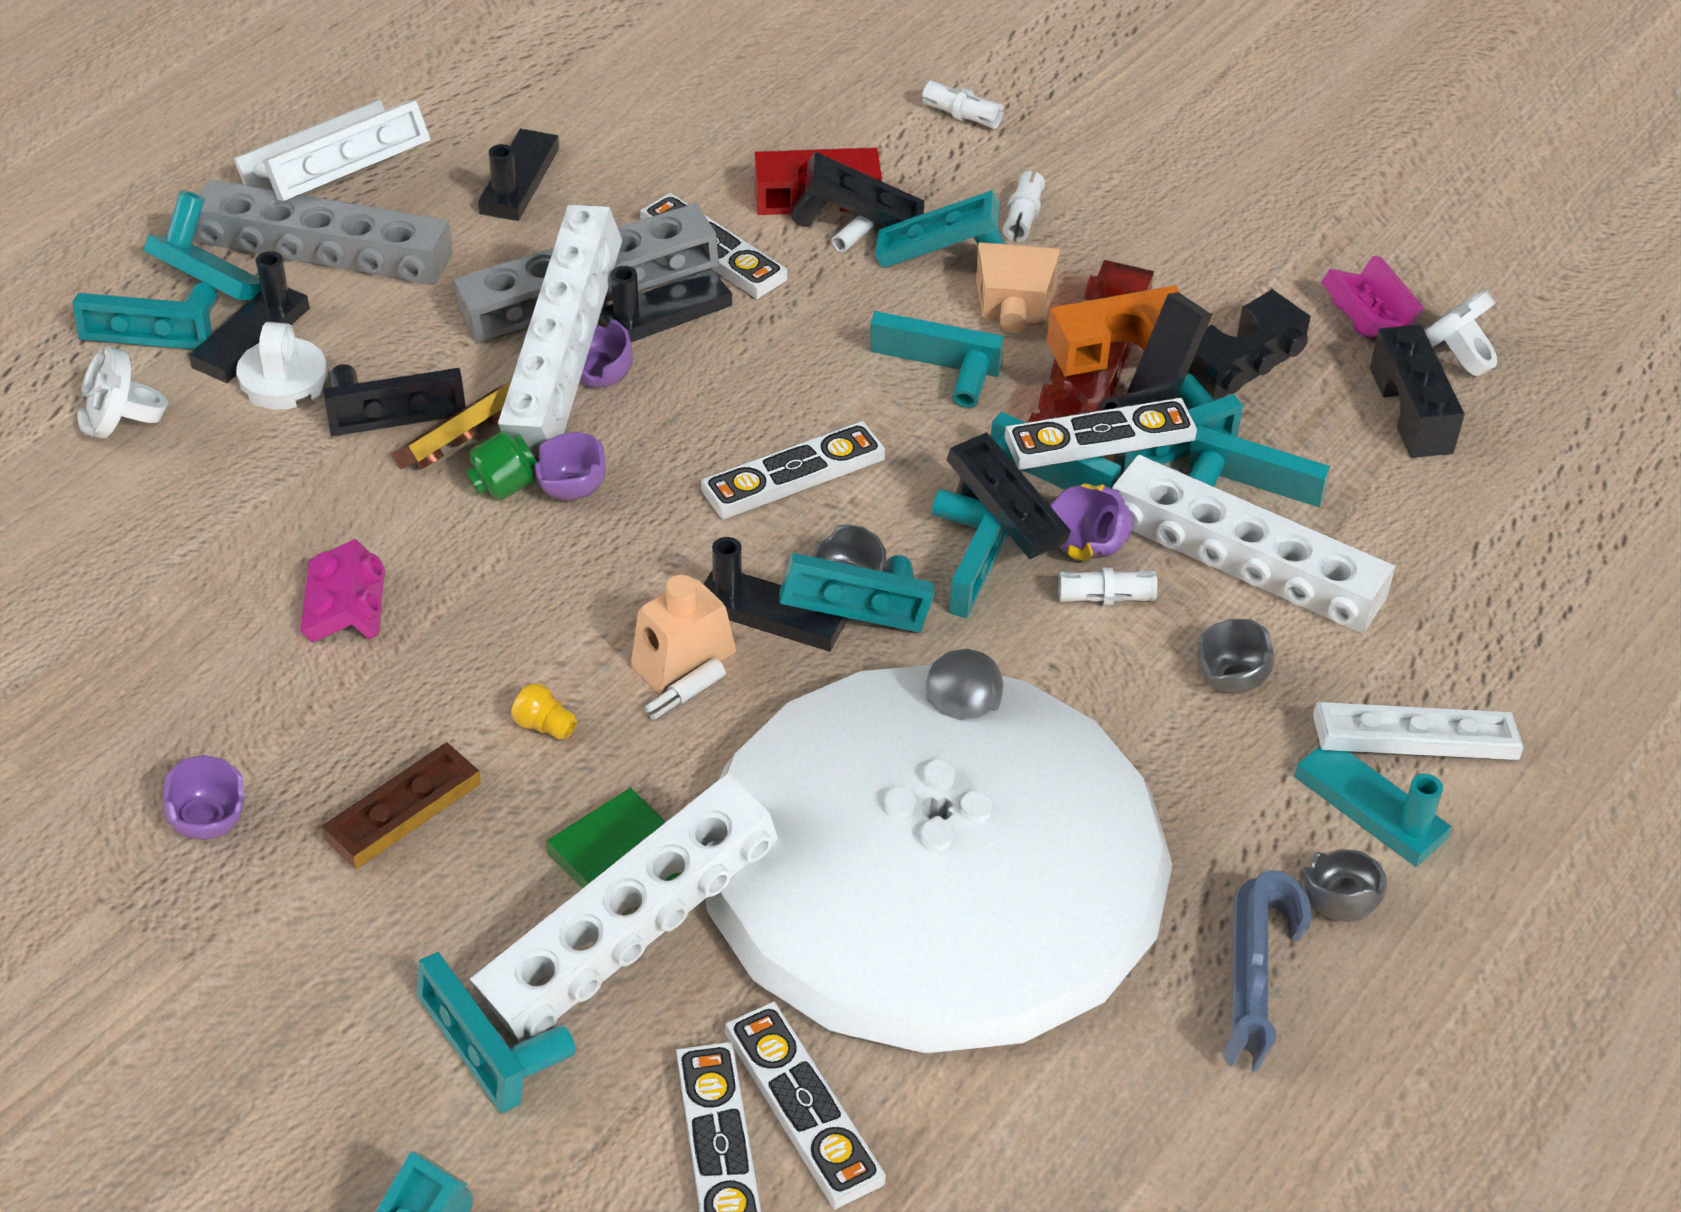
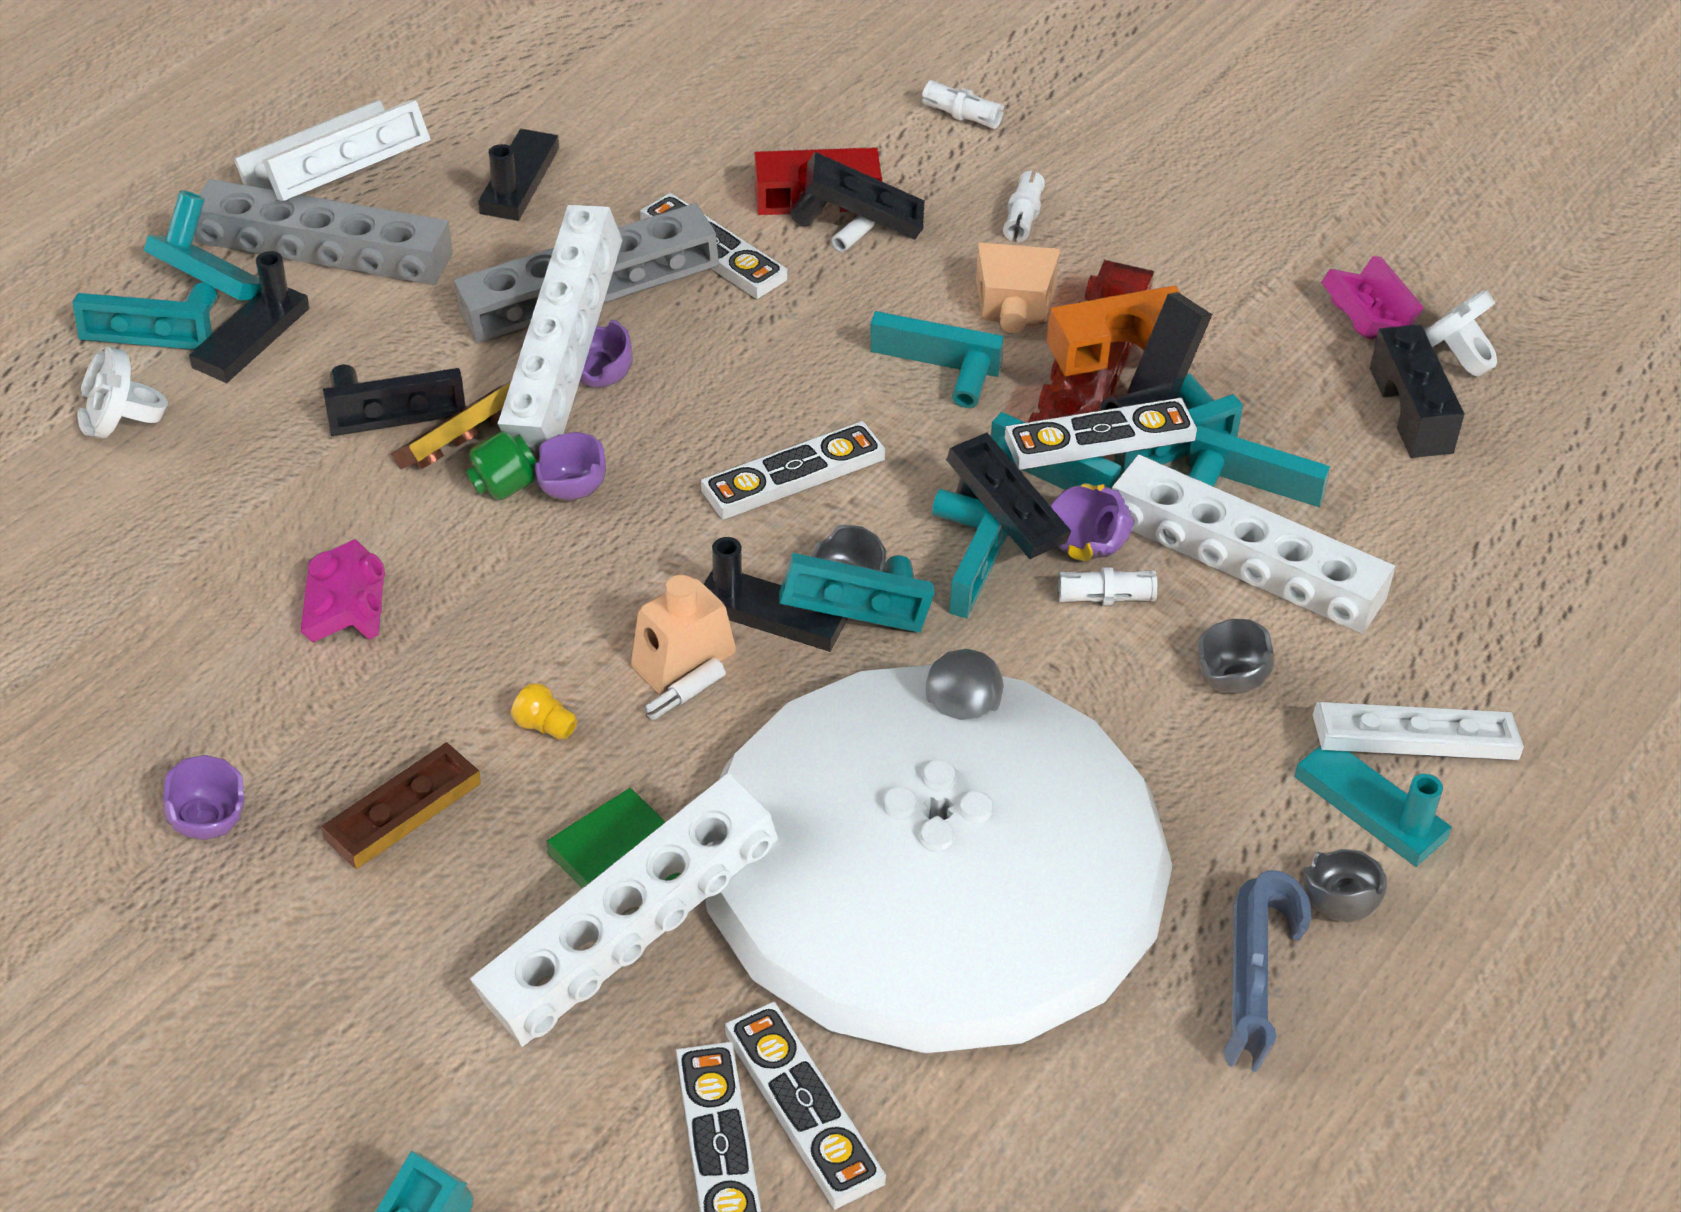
(281, 369): white tile -> none
(493, 1064): teal piece -> none
(663, 306): black piece -> none
(940, 228): teal piece -> none
(1266, 336): black arch -> none

